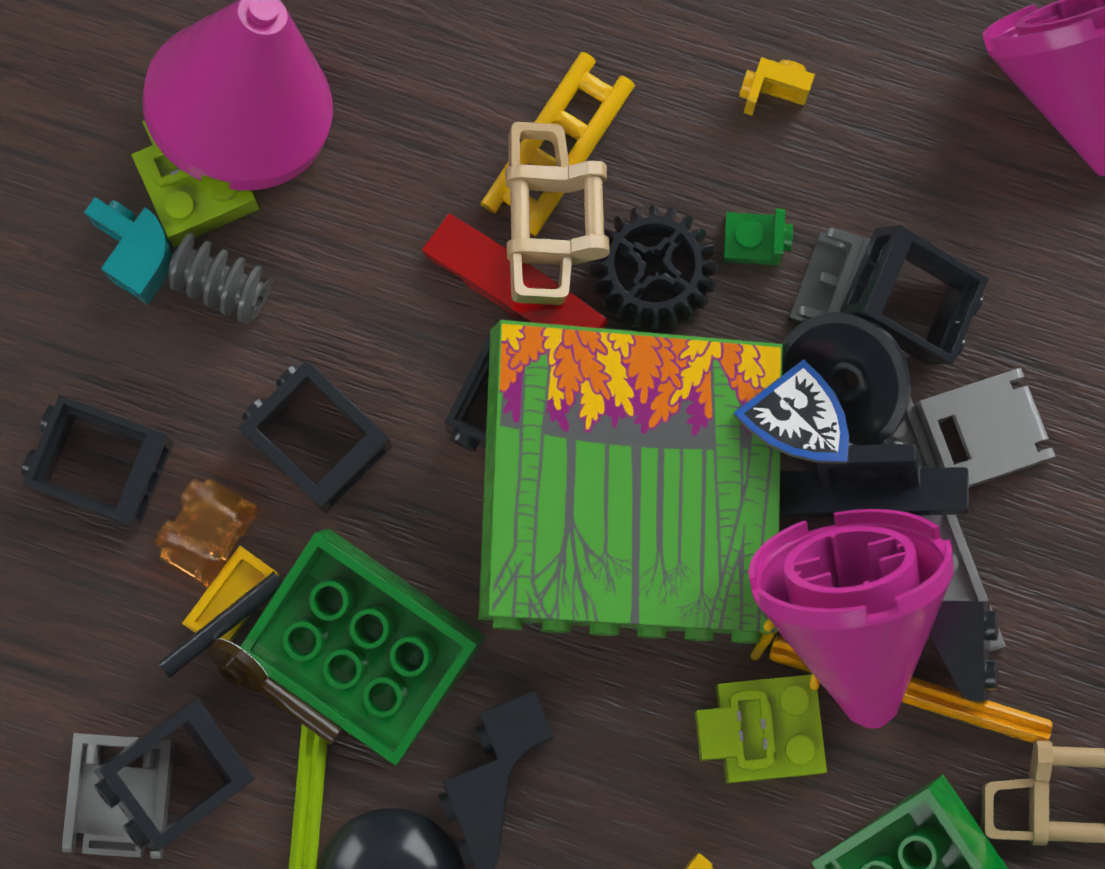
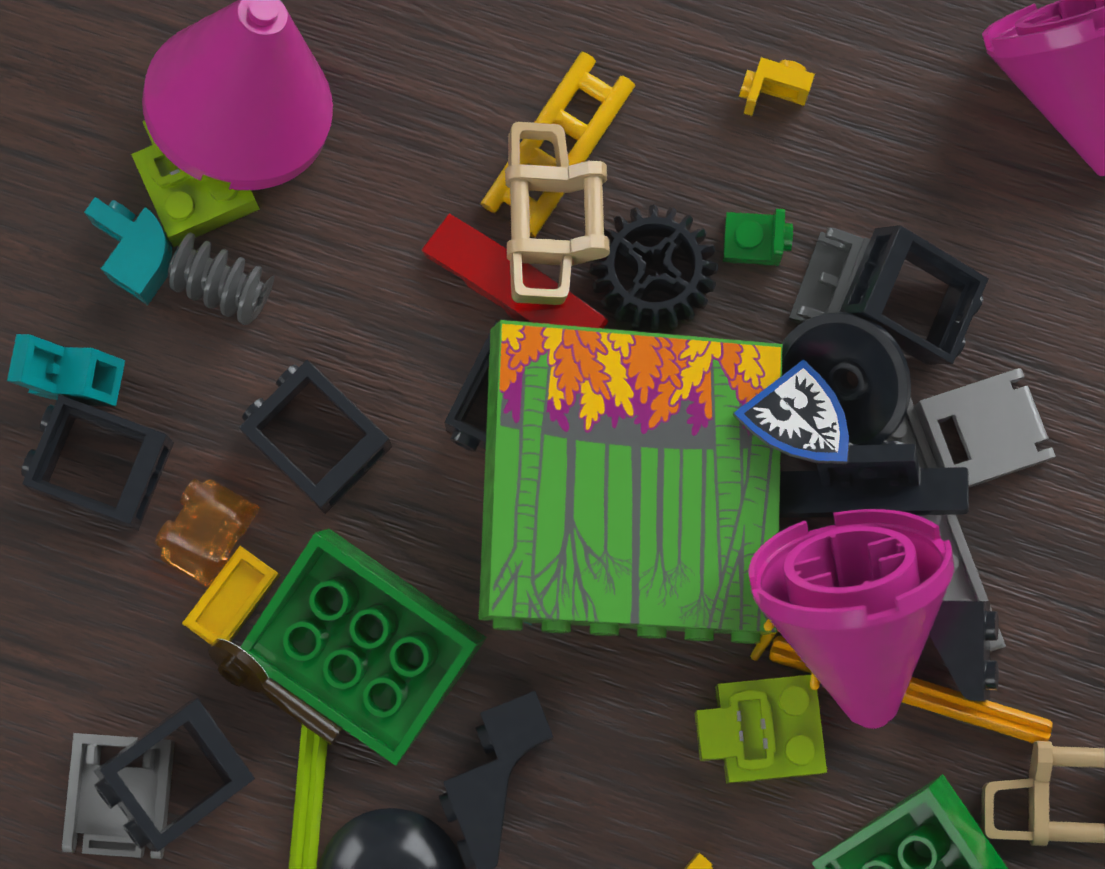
(65, 371): none -> teal brick
(220, 625): black bar -> none

